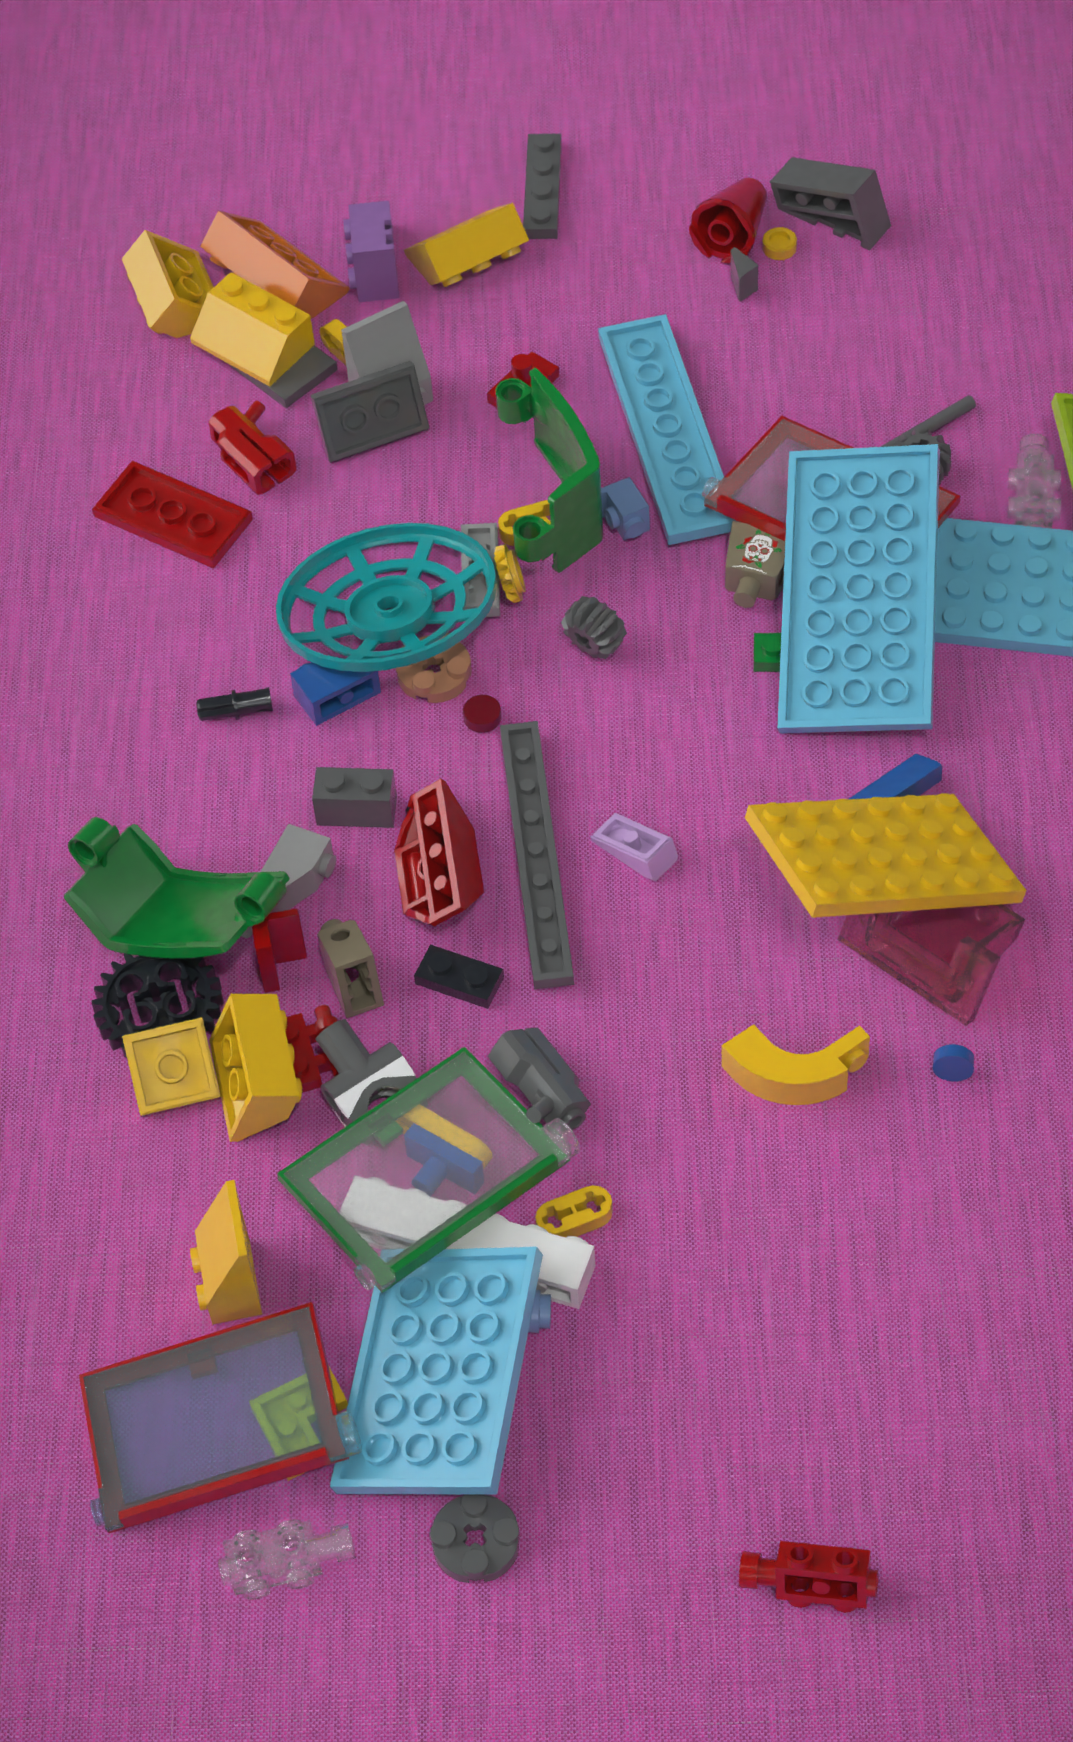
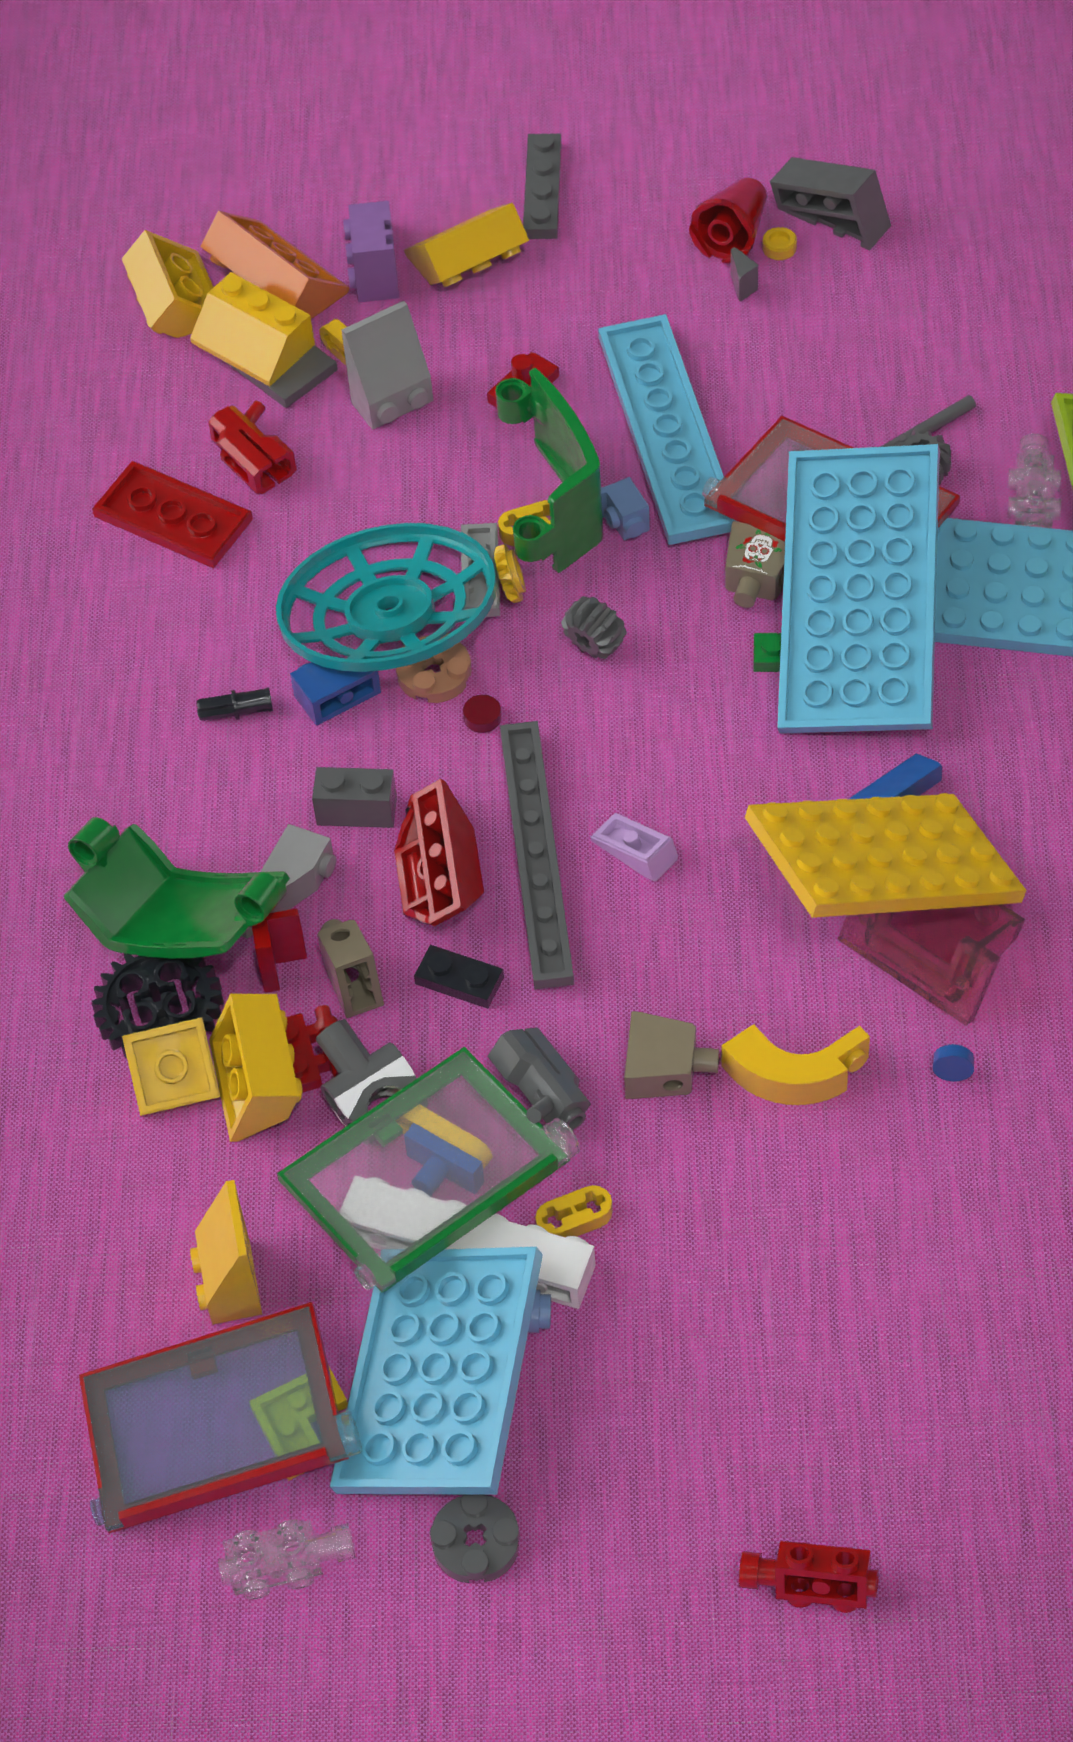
(370, 411): dark grey tile -> none
(664, 1057): none -> dark tan torso

